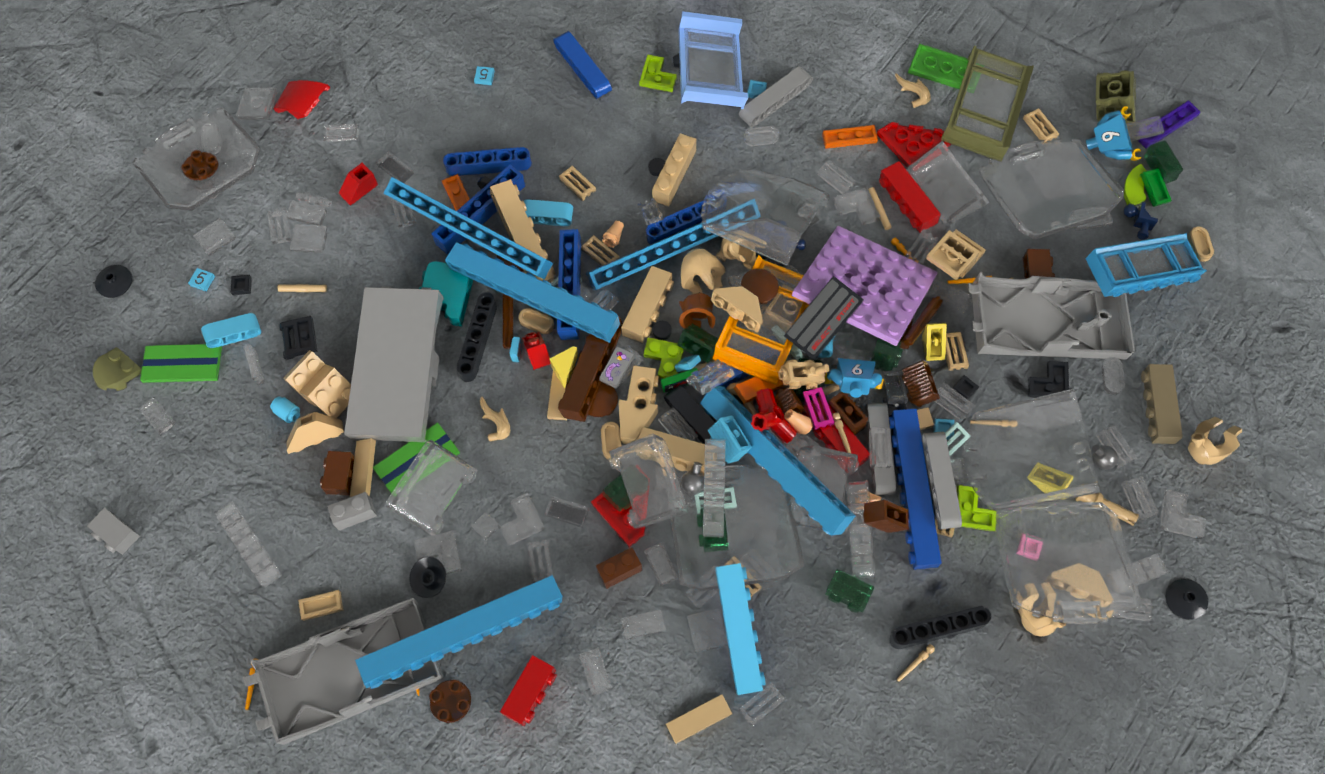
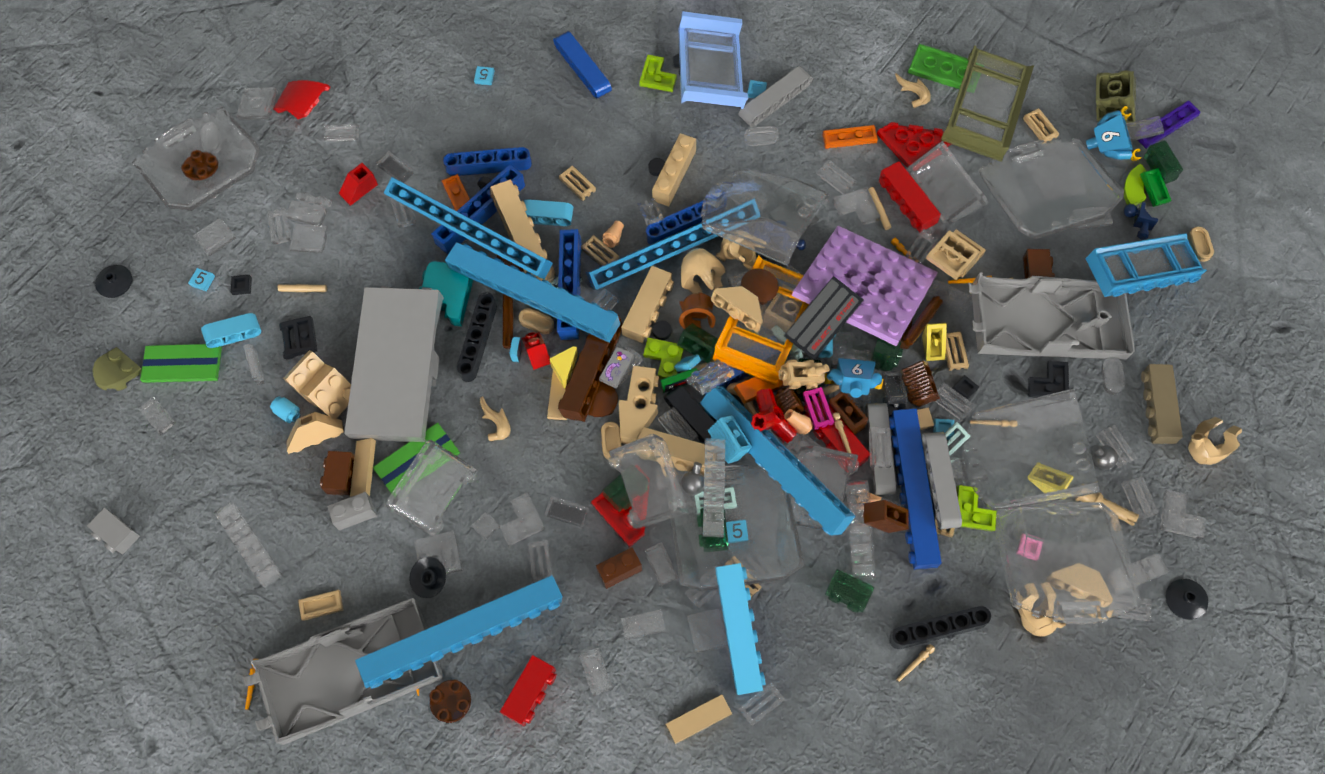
(737, 531): none -> medium azure tile

